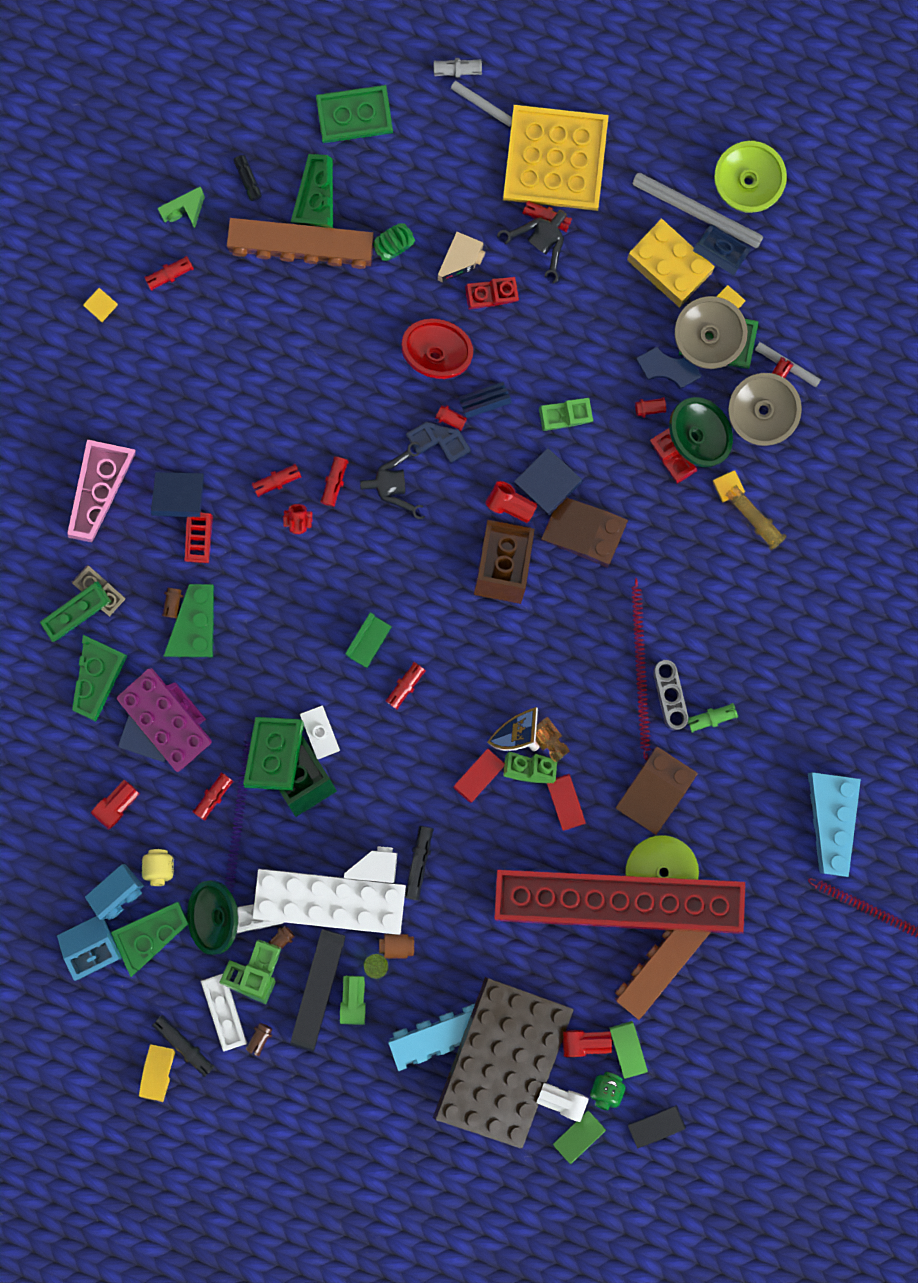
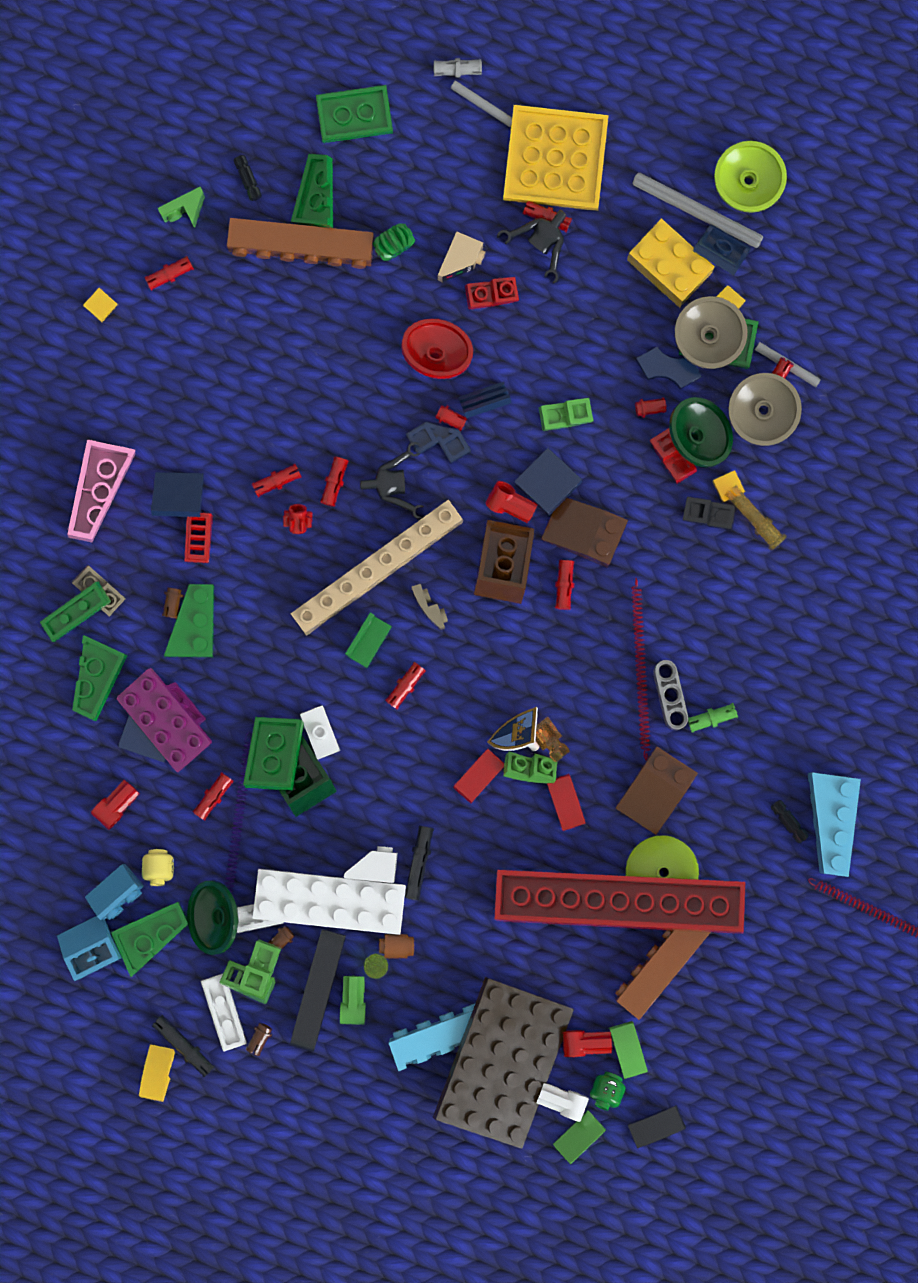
(377, 567): none -> tan brick
(433, 613): none -> dark tan slope
(564, 585): none -> red pin
(709, 513): none -> black slope
(789, 821): none -> black axle

